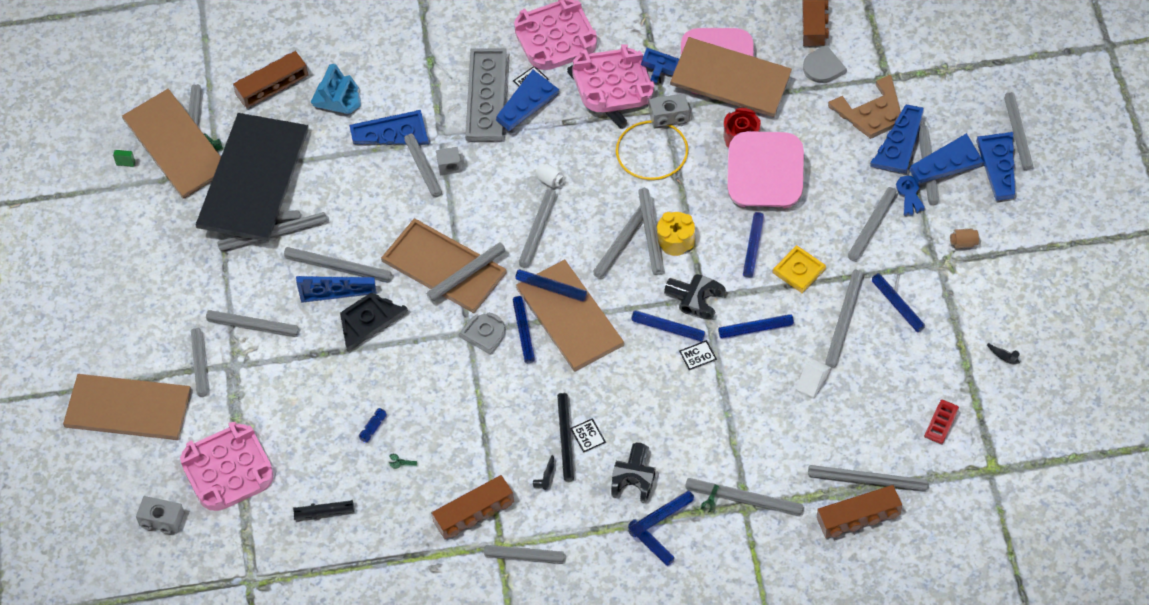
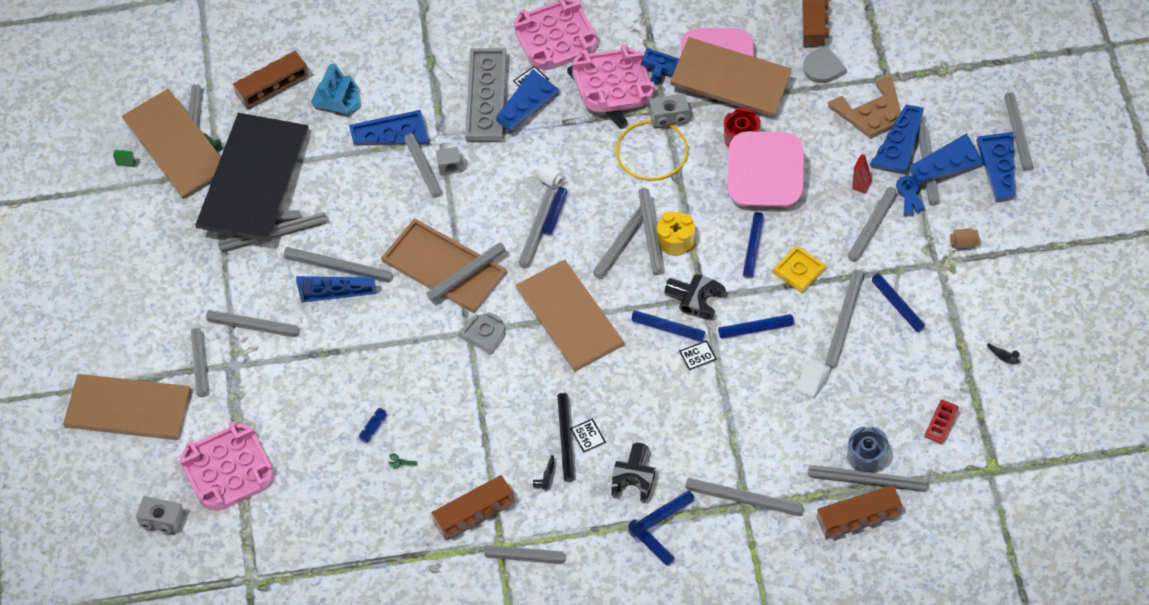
(323, 509): black pin -> none
(367, 318): black wing -> none
(523, 329): clear blue axle -> none
(551, 285): clear blue axle -> none
(554, 211): none -> clear blue axle
(710, 500): clear green hand -> none
(861, 176): none -> red slope
(867, 449): none -> sand blue brick

